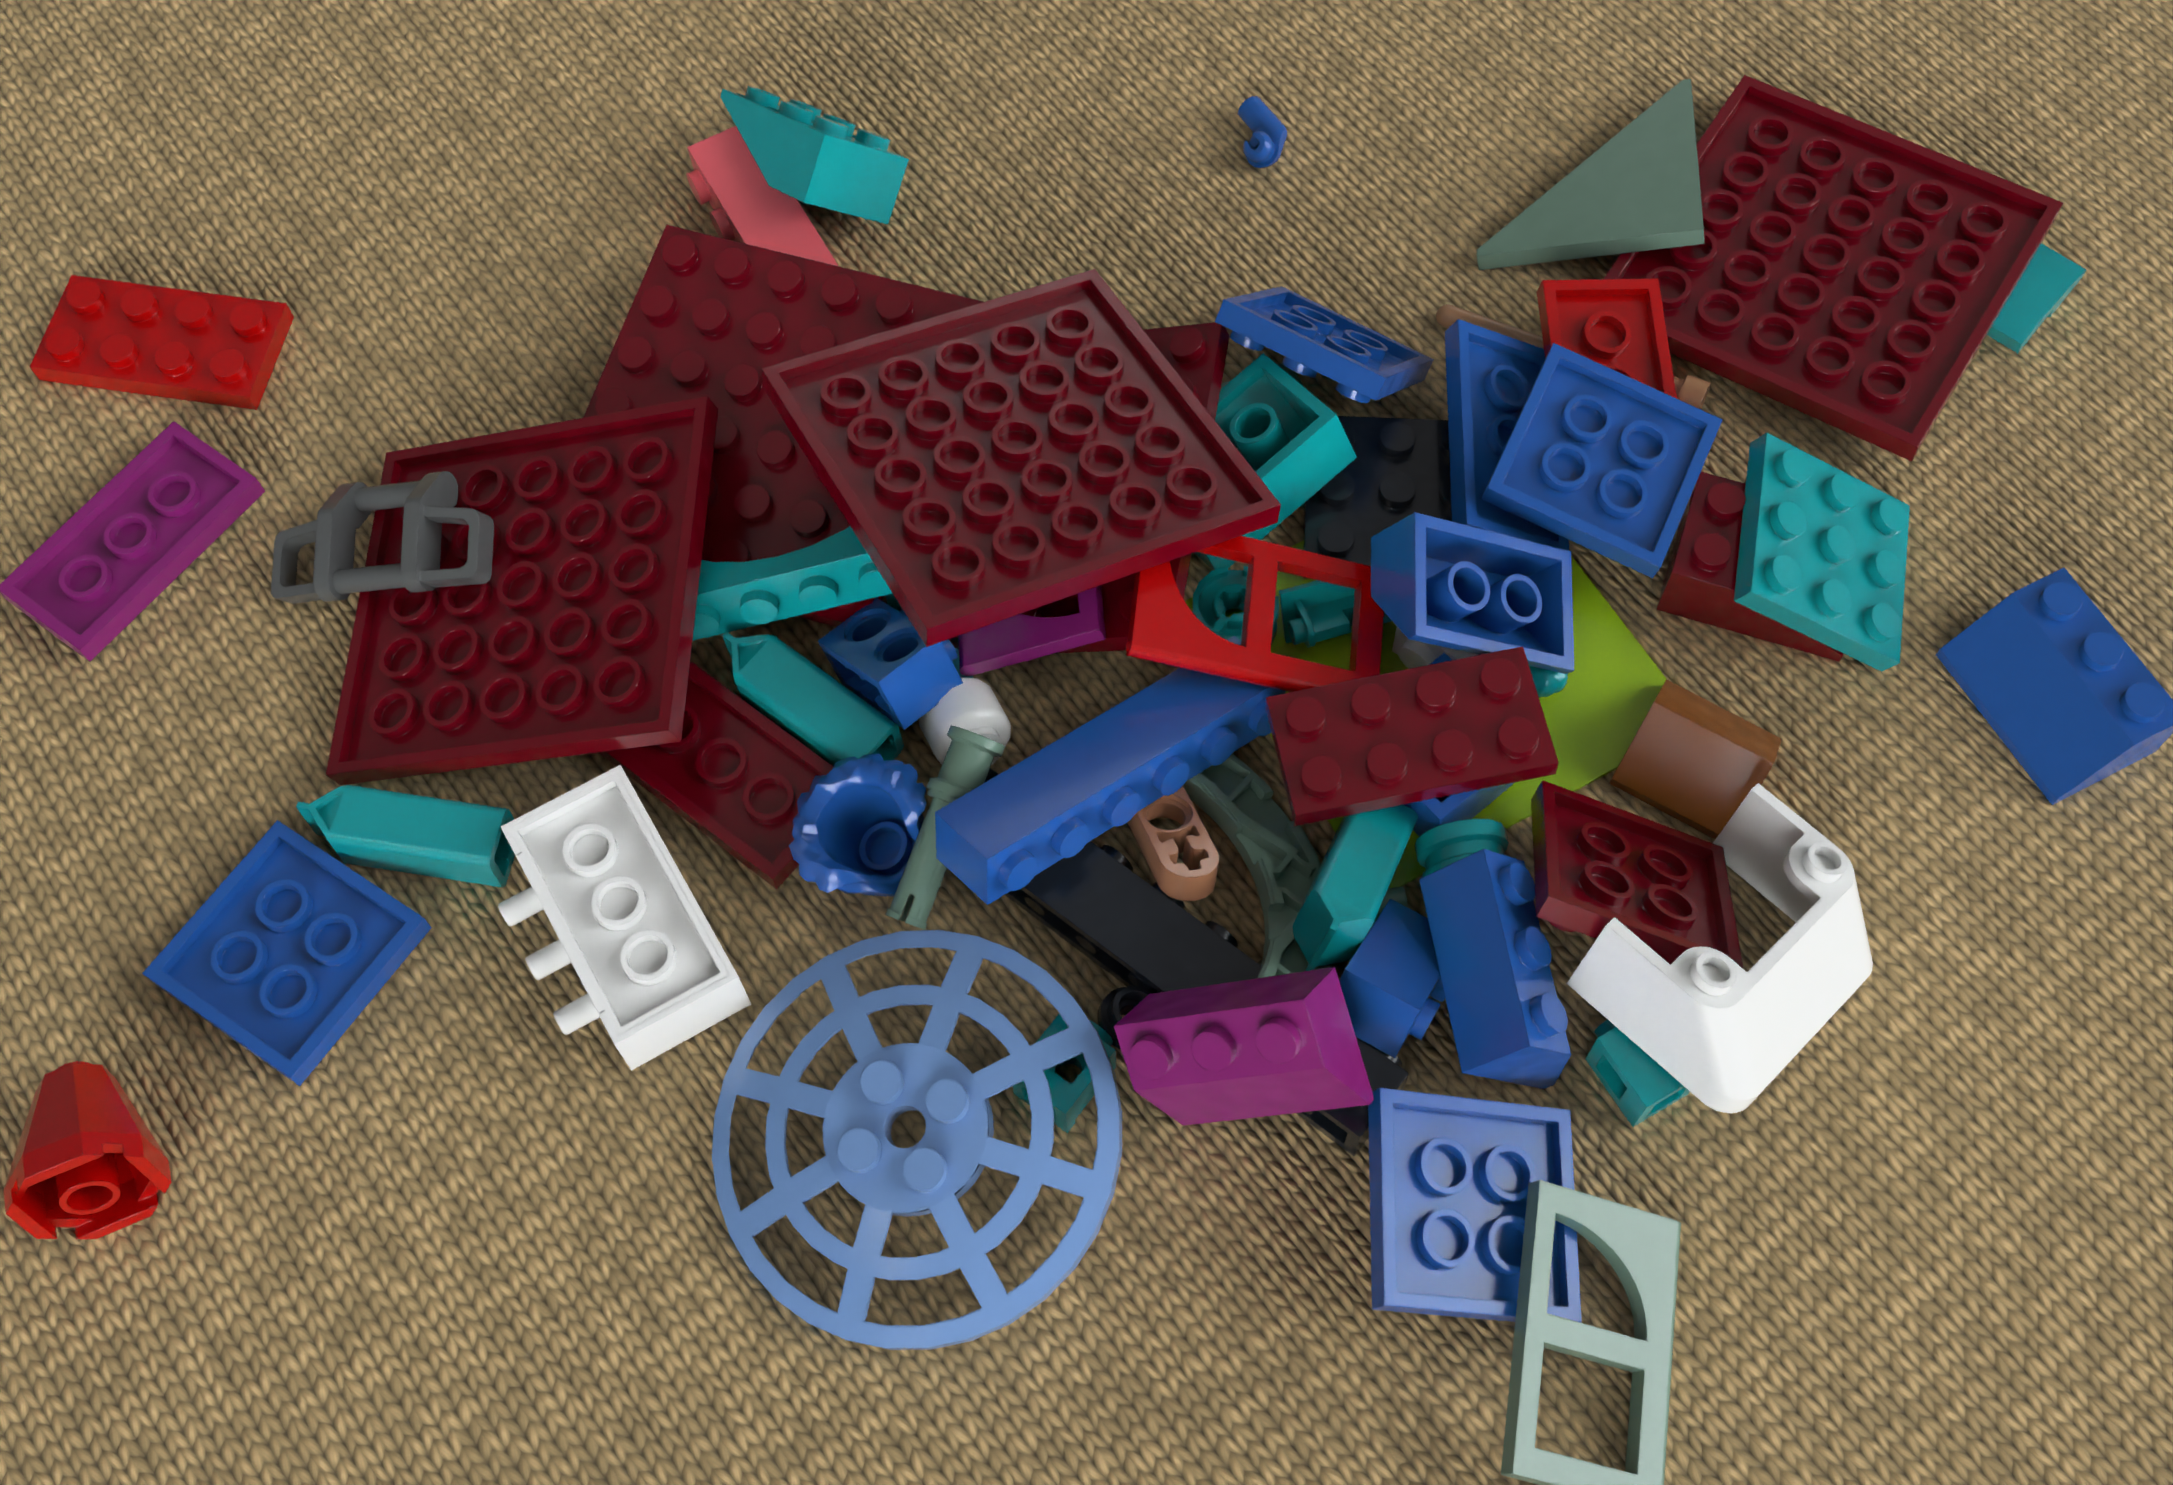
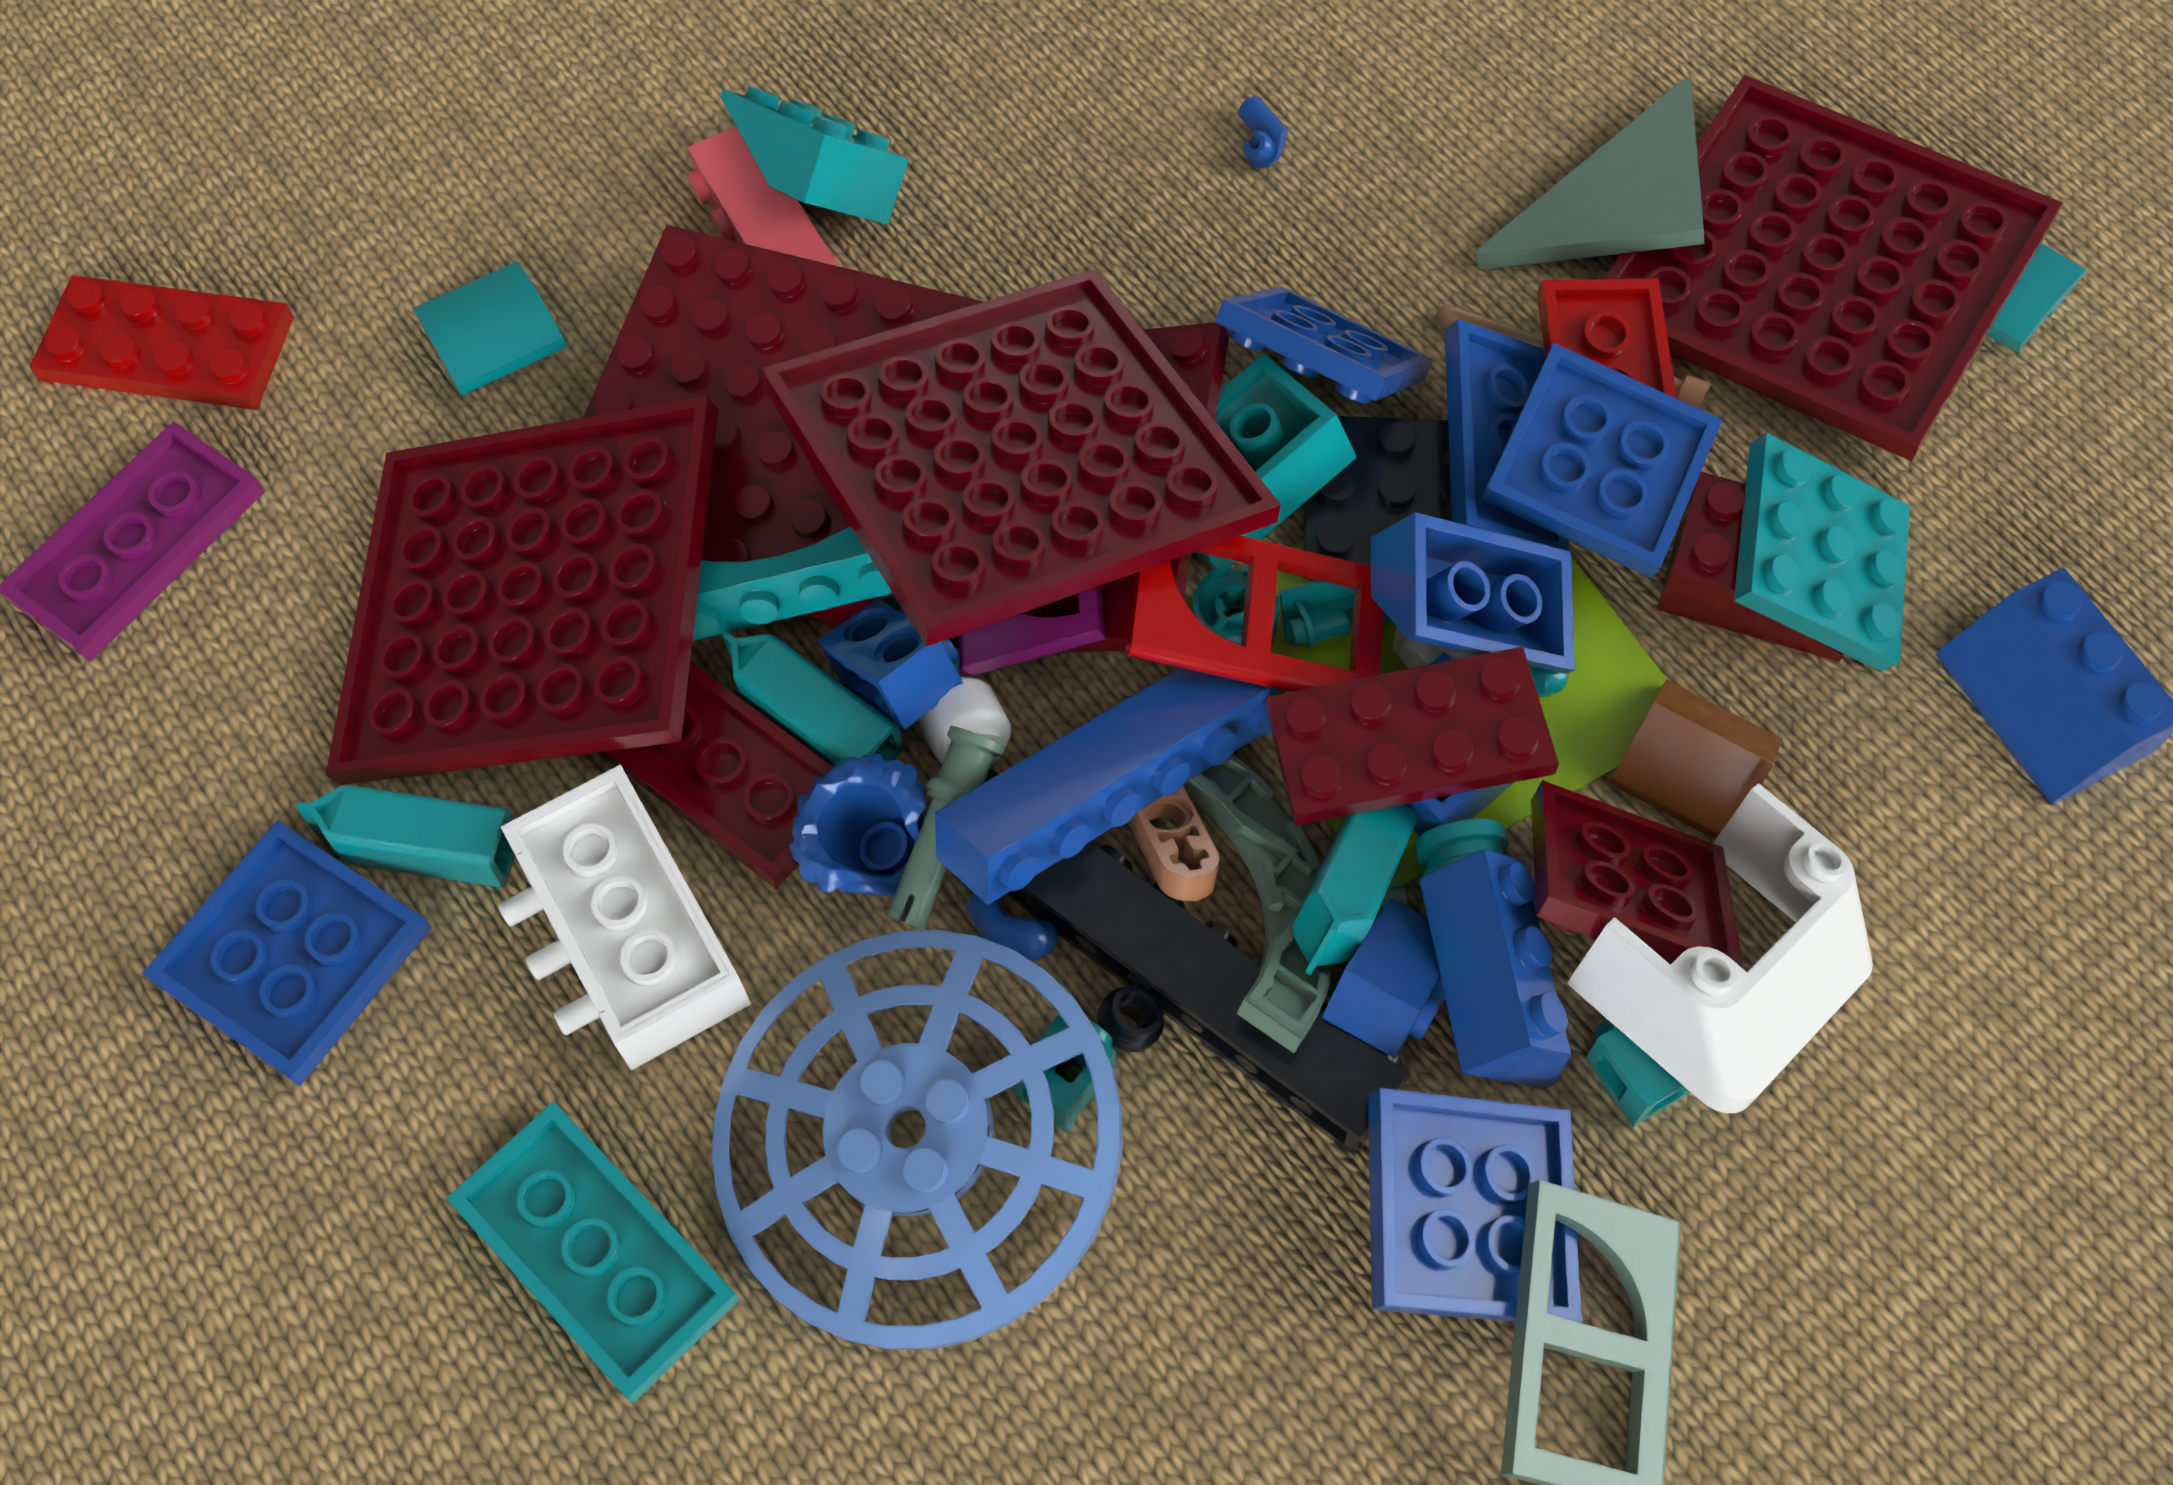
(84, 1158): red cone -> none
(426, 507): dark grey bar -> none
(490, 327): none -> teal slope
(593, 1251): none -> teal plate
(1024, 935): none -> blue arm
(1246, 1049): magenta slope -> none

